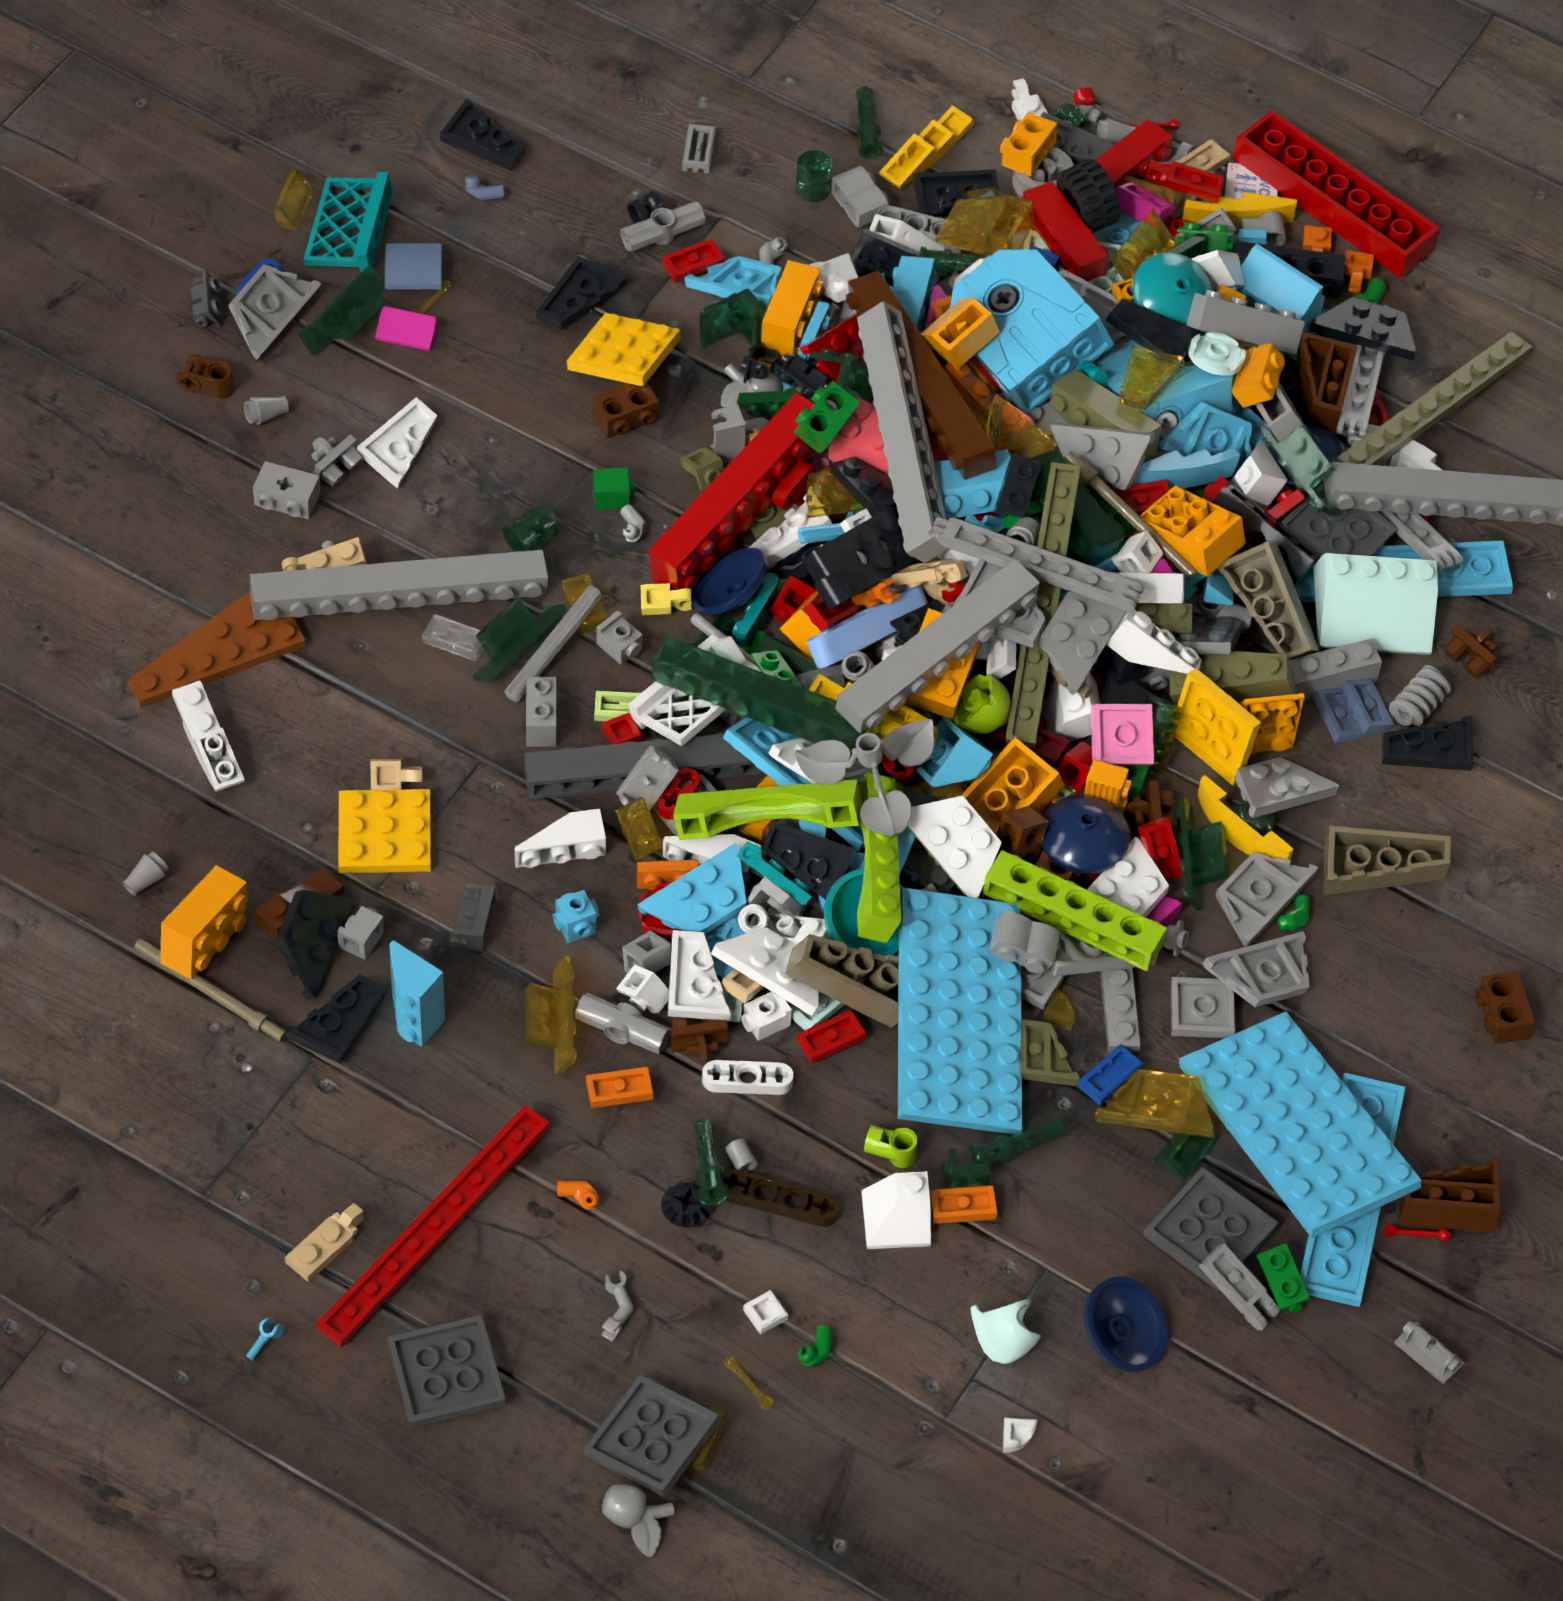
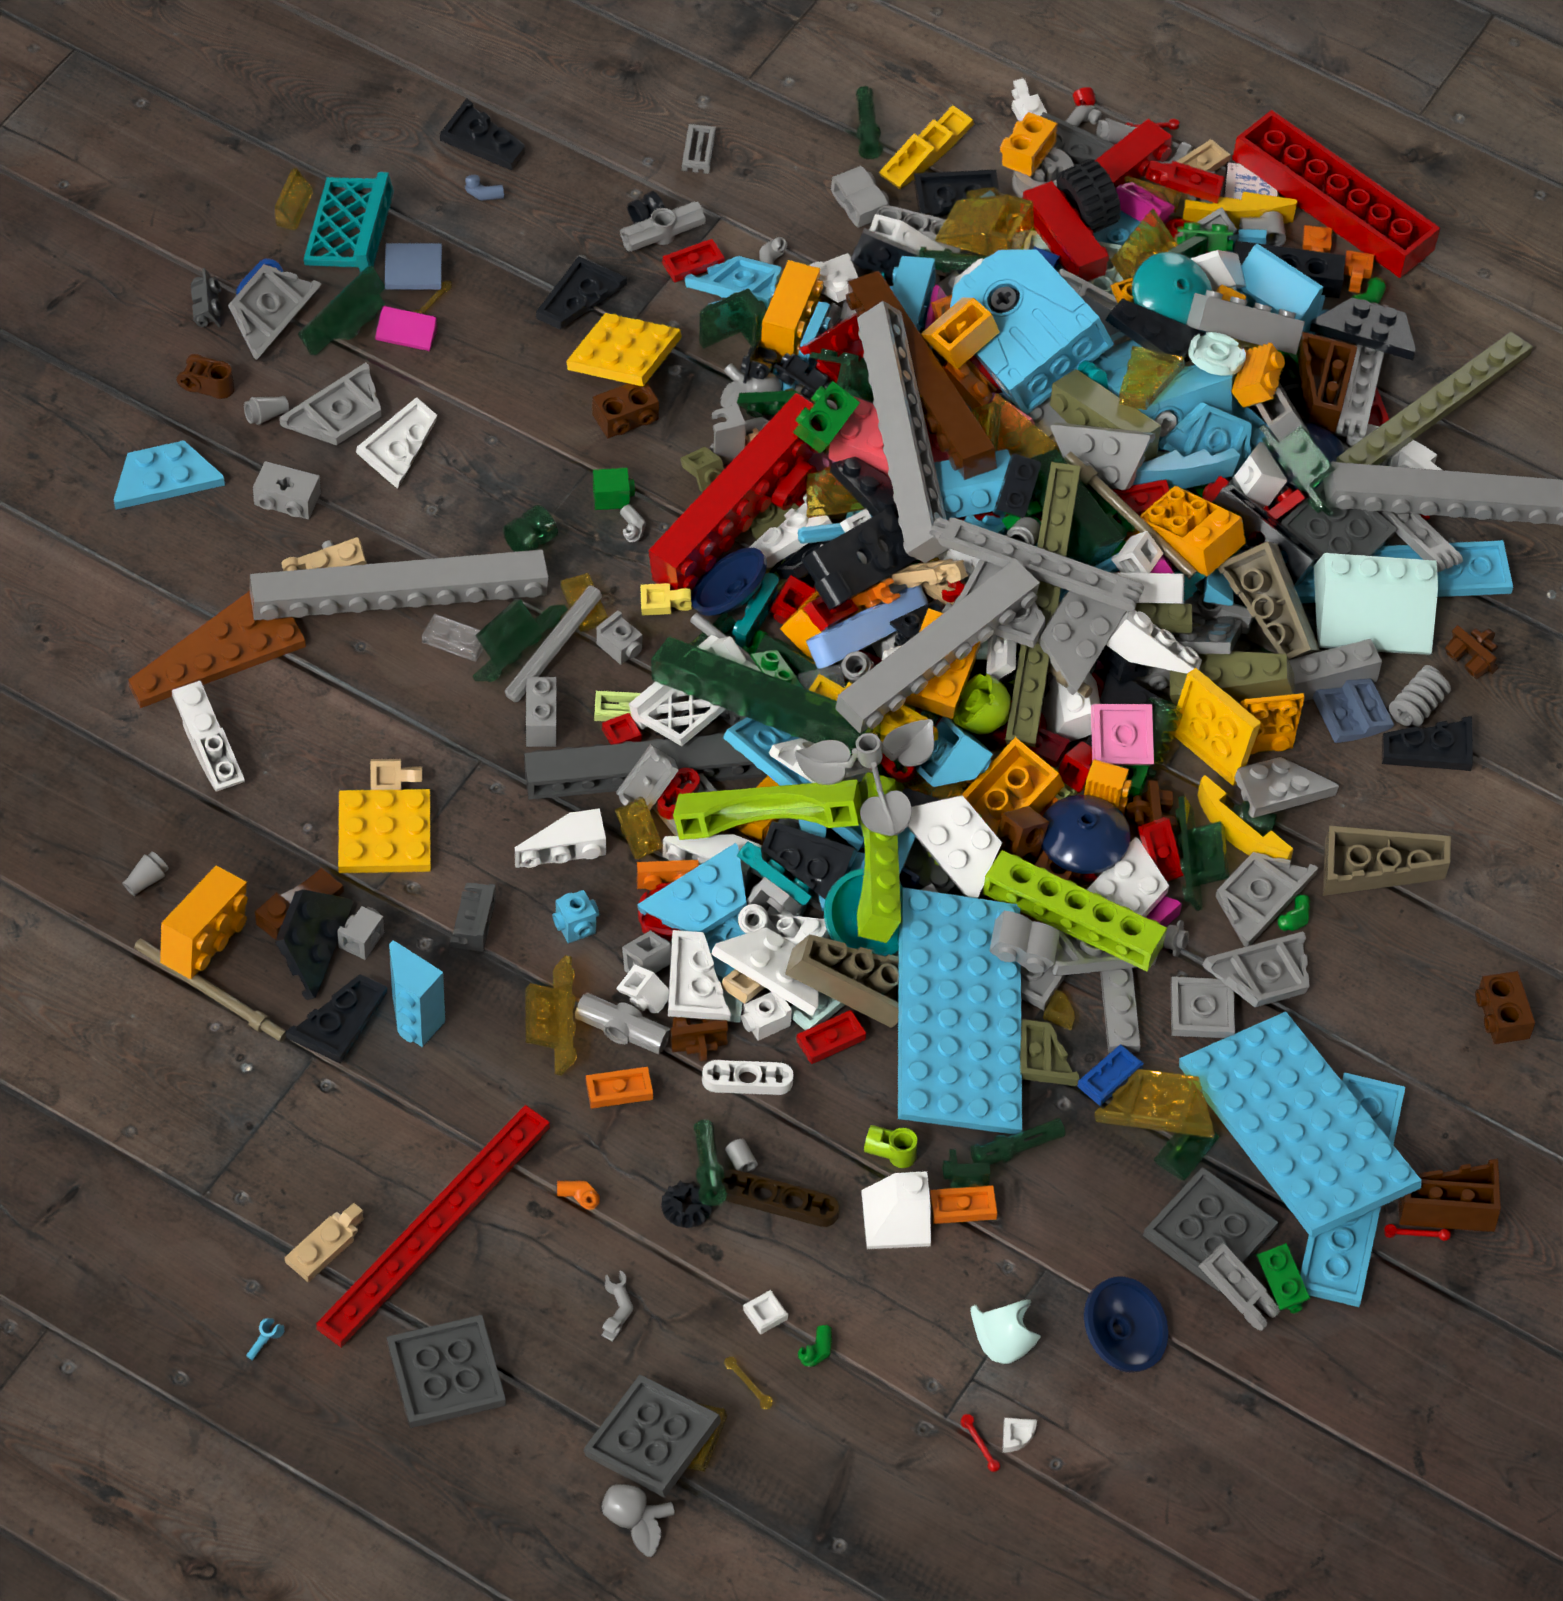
(163, 474): none -> medium azure wing
(337, 409): none -> light grey wing
(343, 452): light grey hips -> none
(813, 176): clear green wheel -> none
(967, 1422): none -> red hinge
(1069, 112): clear green arm -> none
(1428, 1352): light grey hinge -> none

